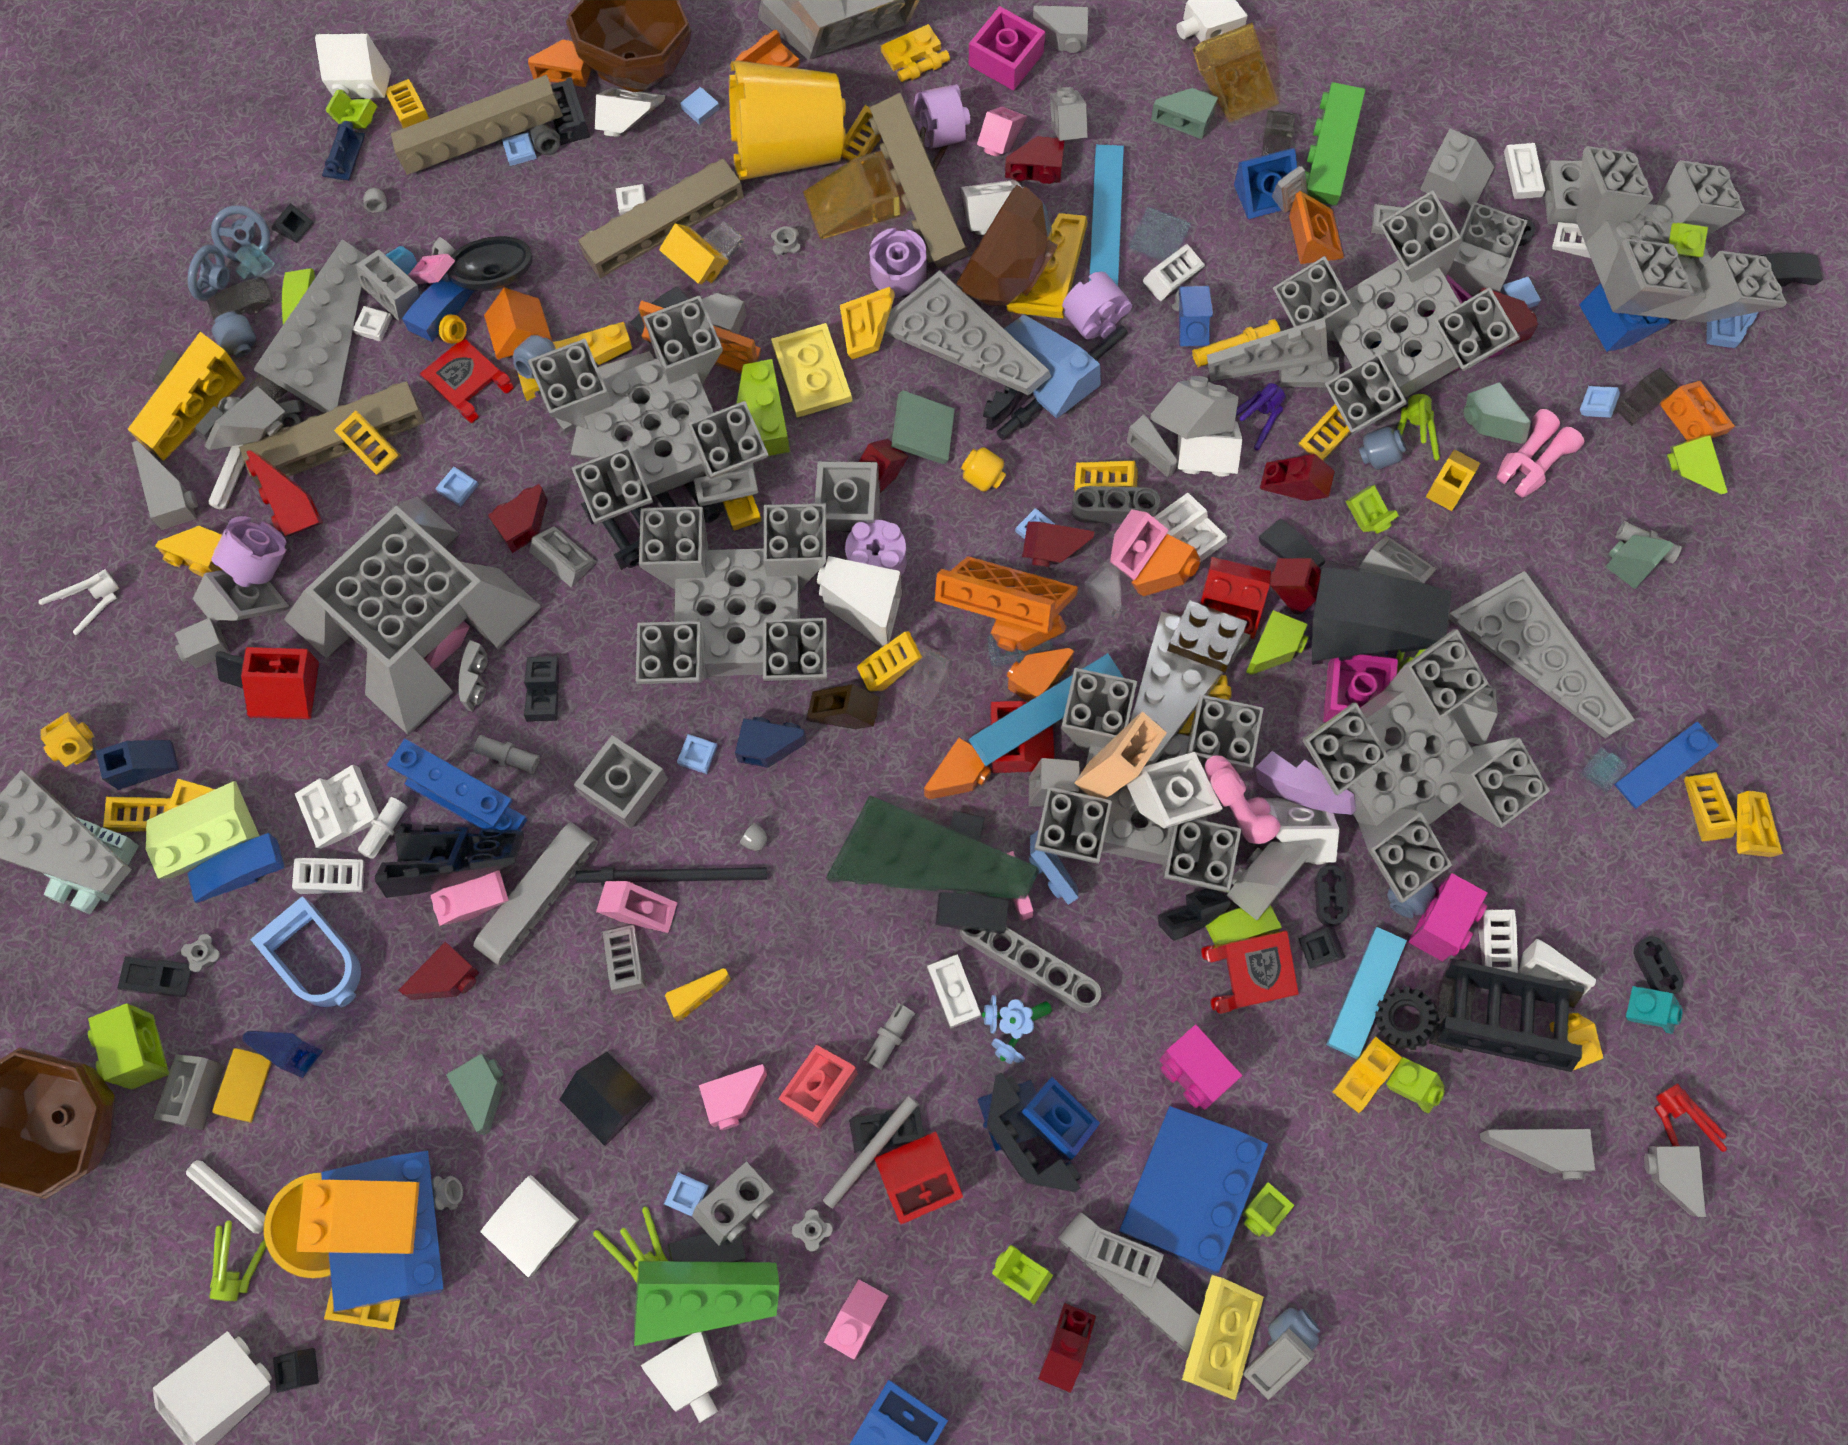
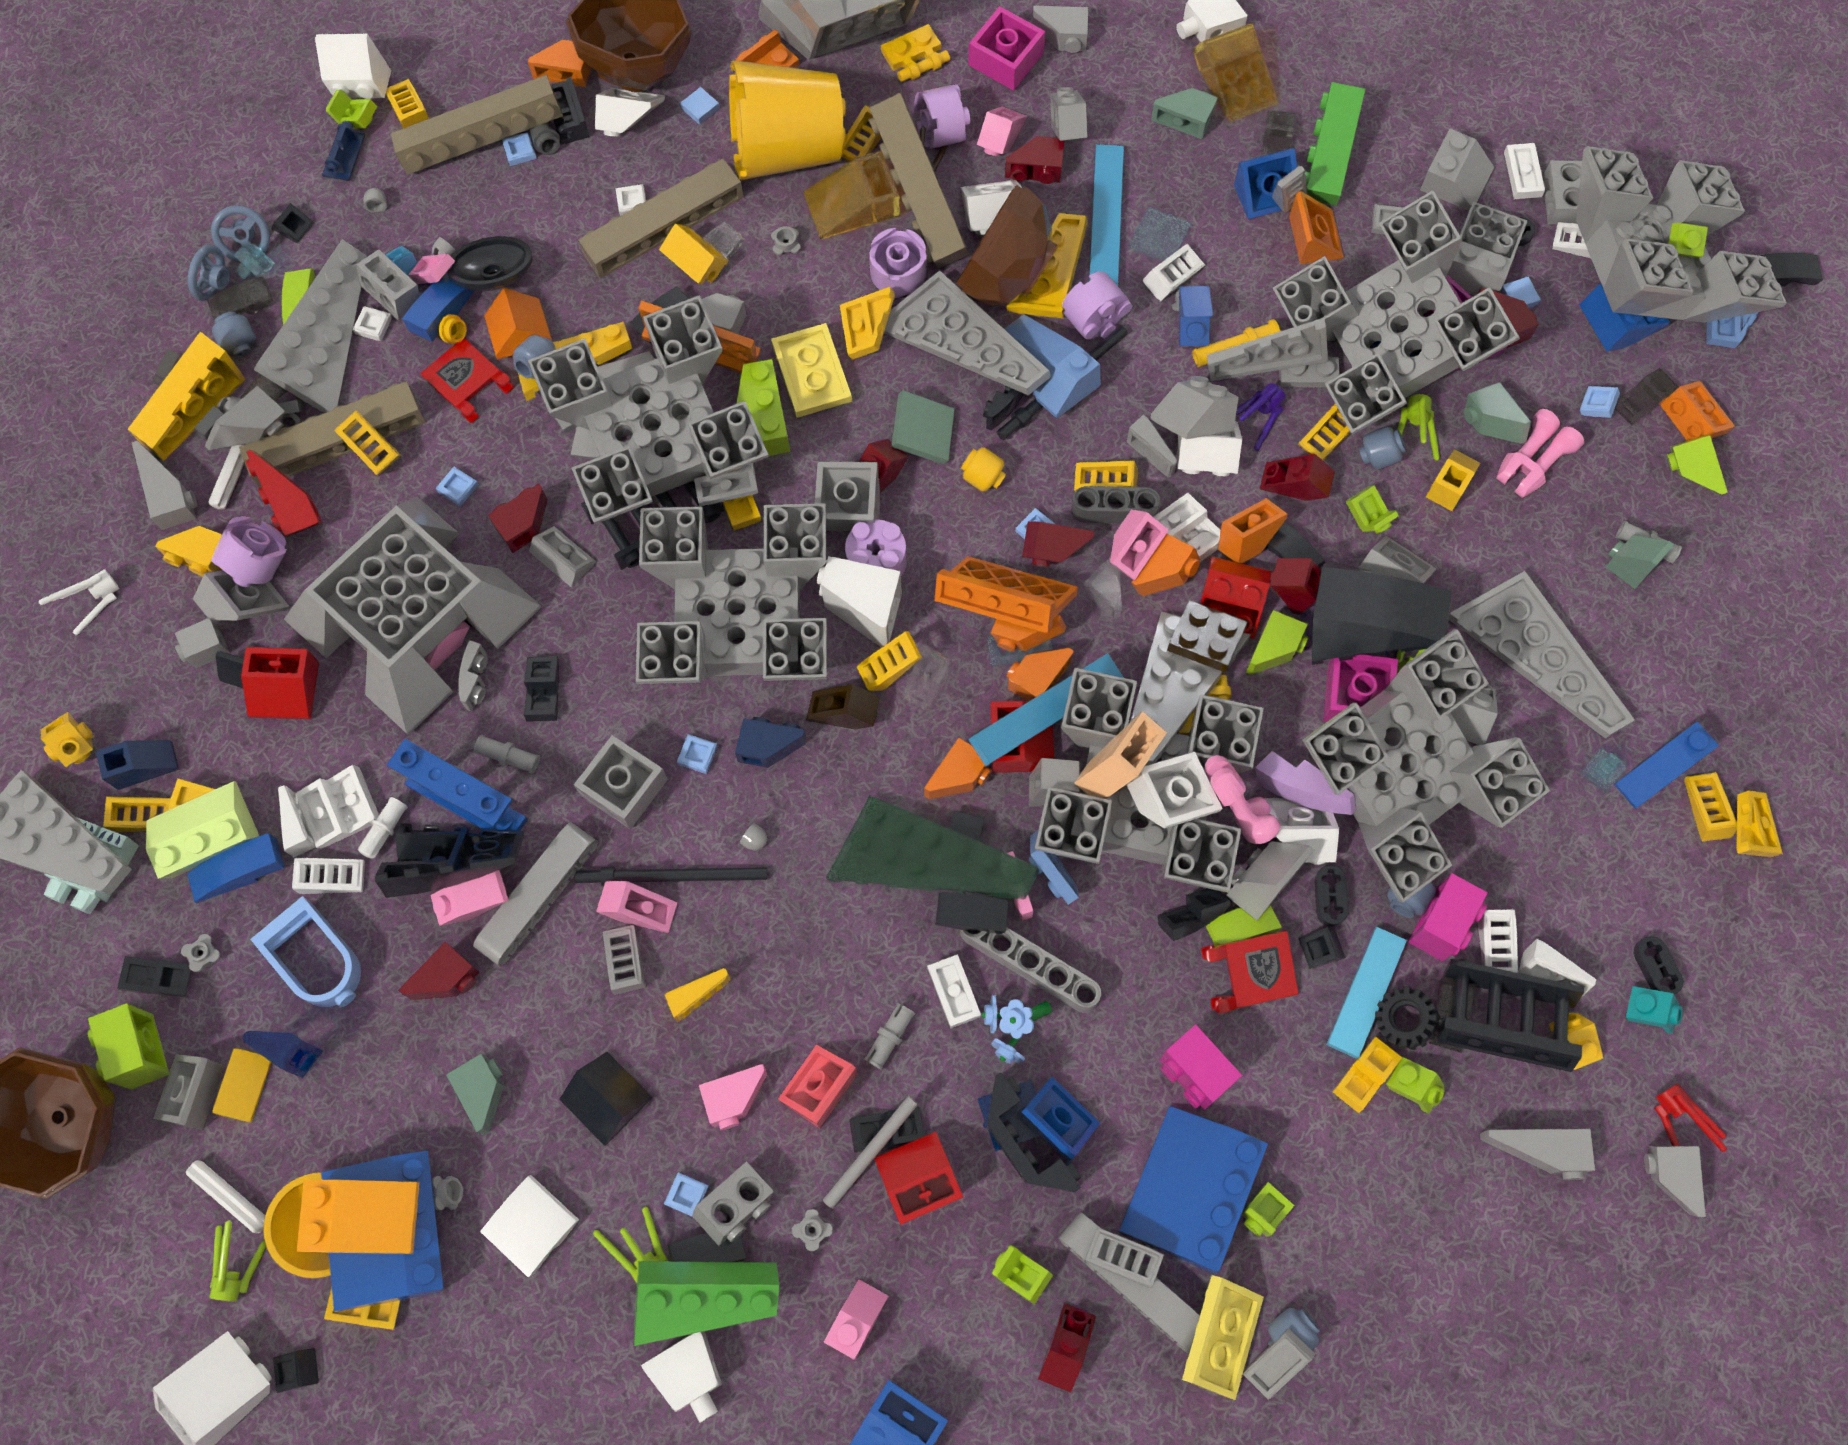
(295, 831): none -> white slope
(1250, 530): none -> orange slope

